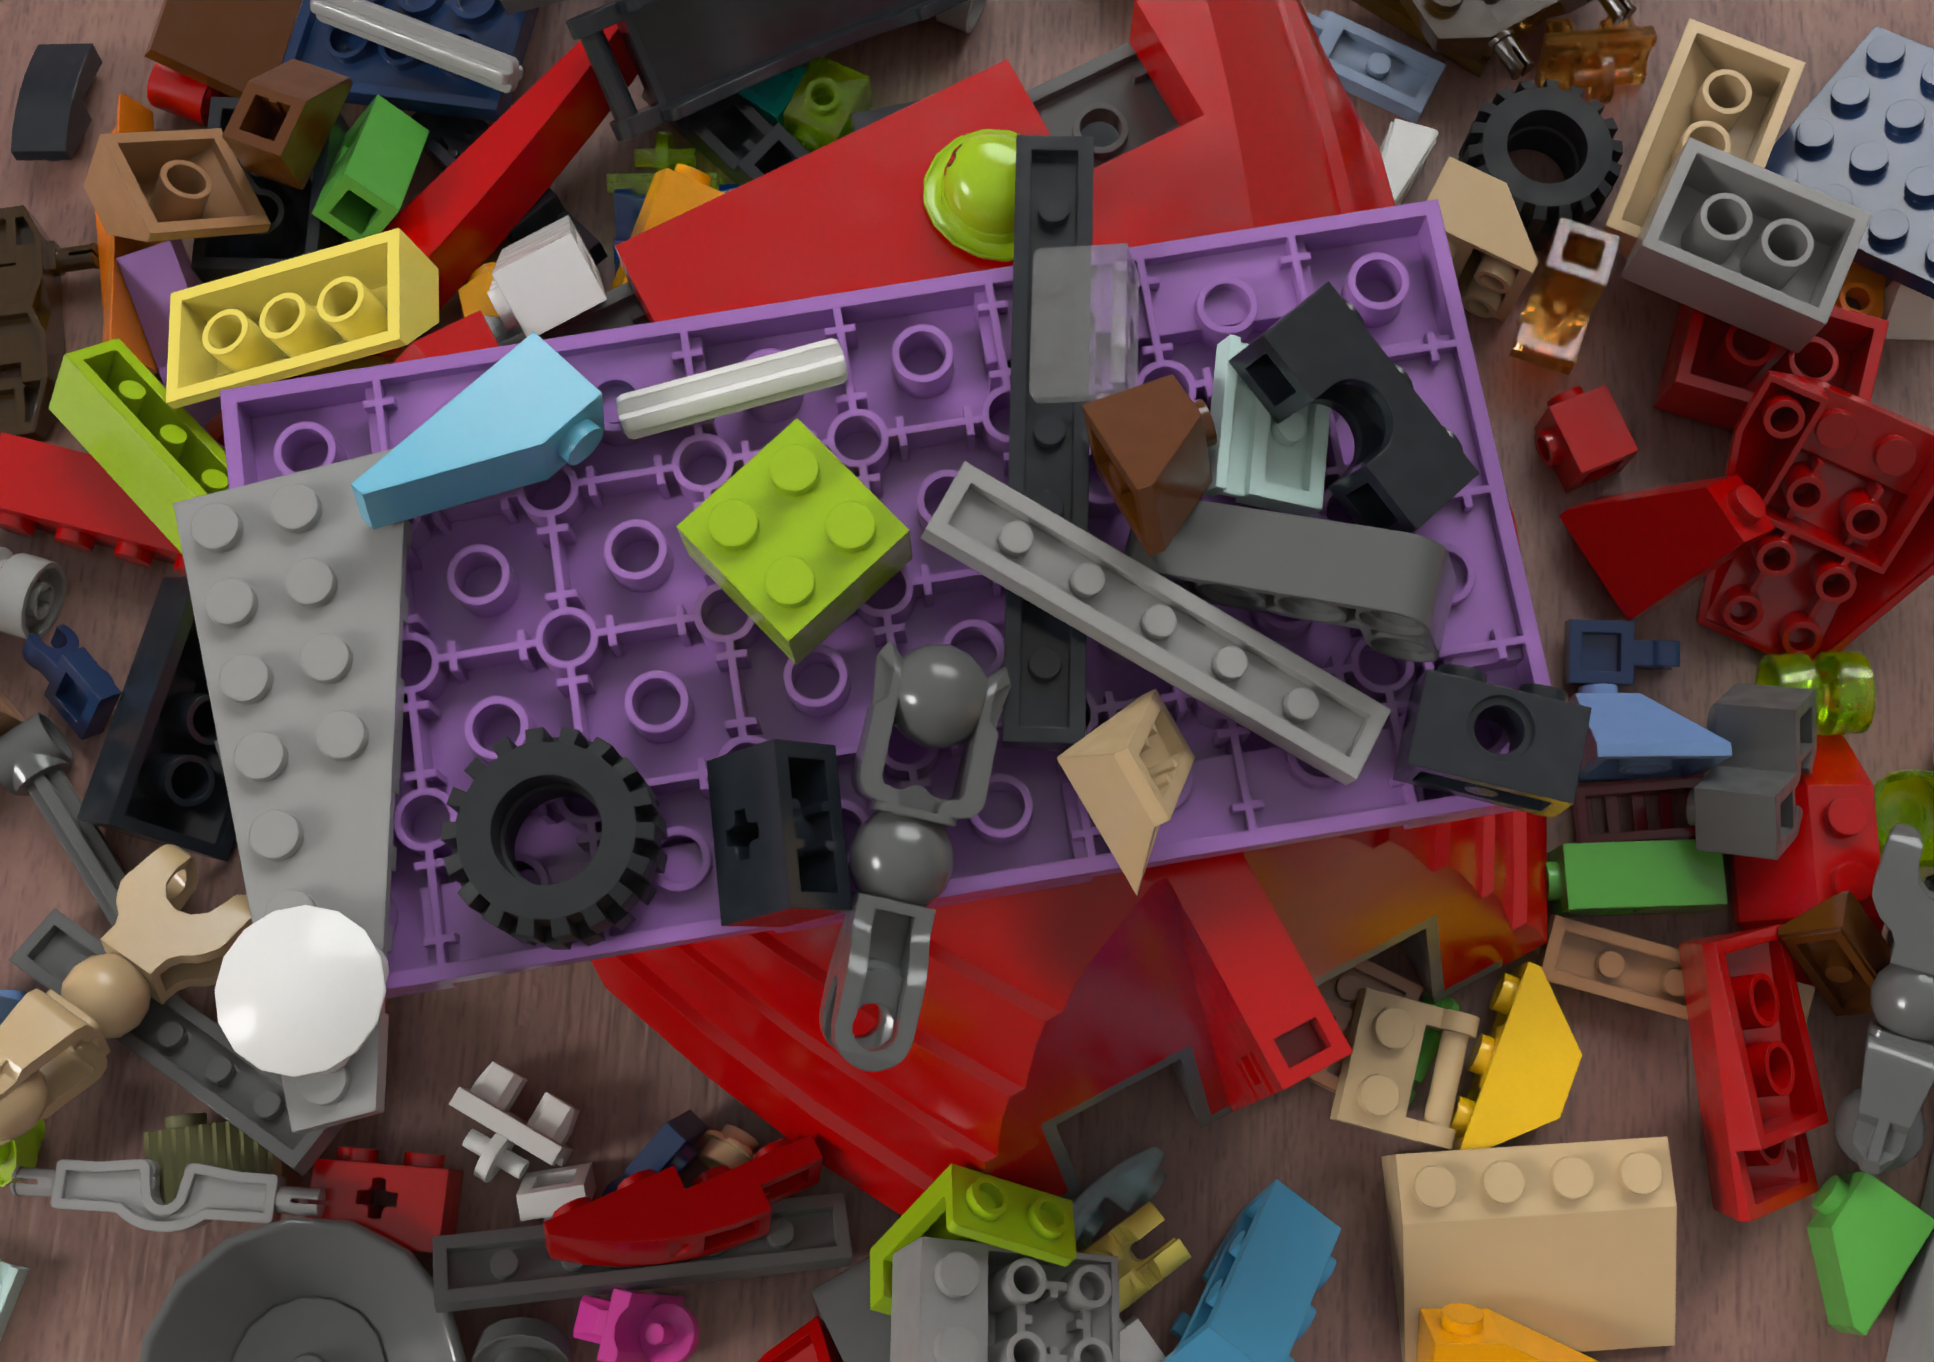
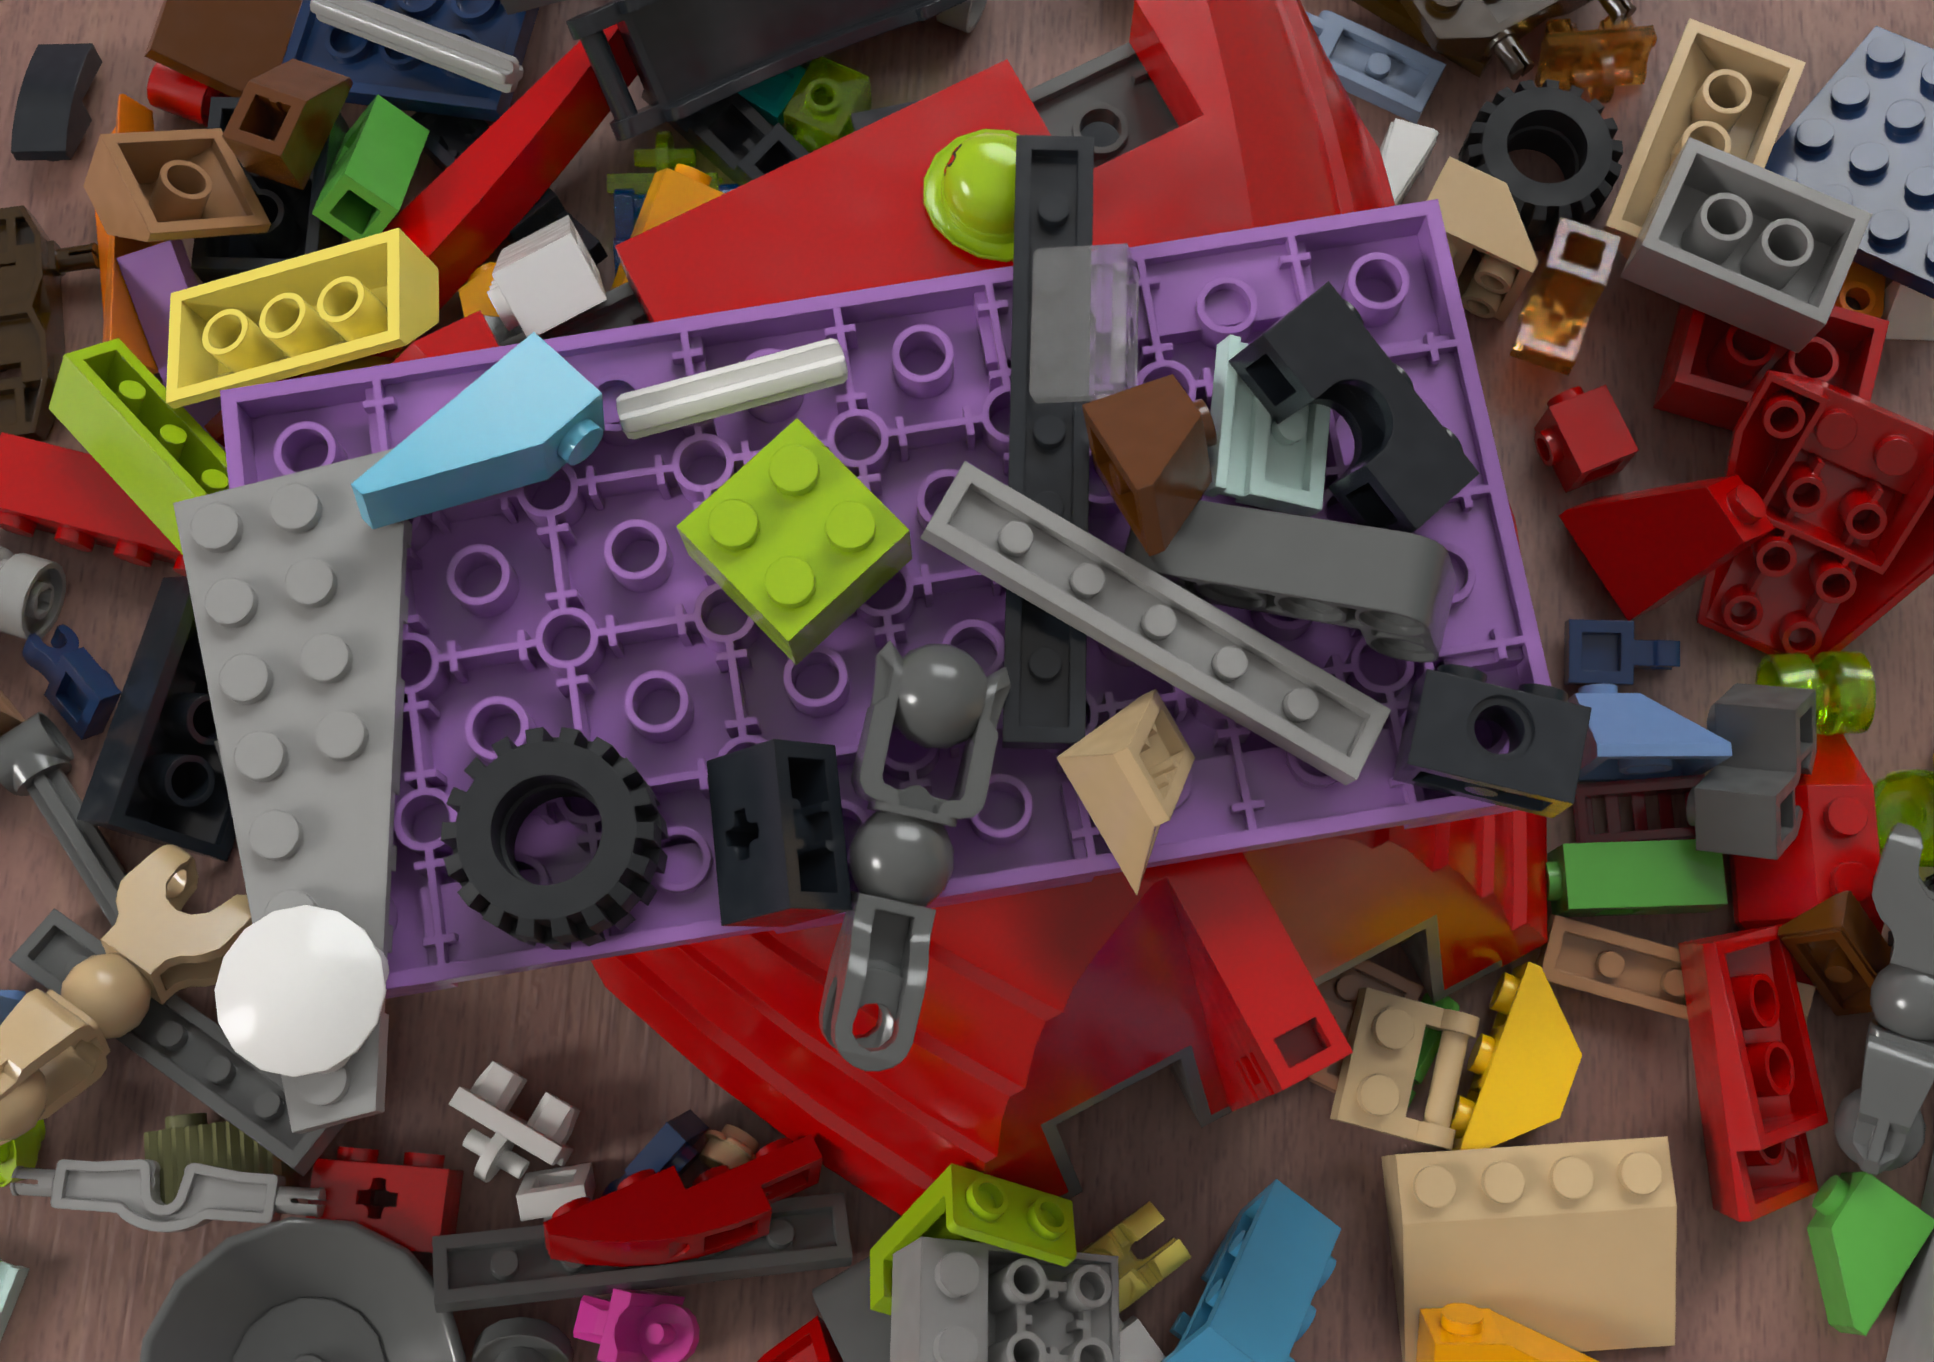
(1122, 1185): clear light blue slope -> none

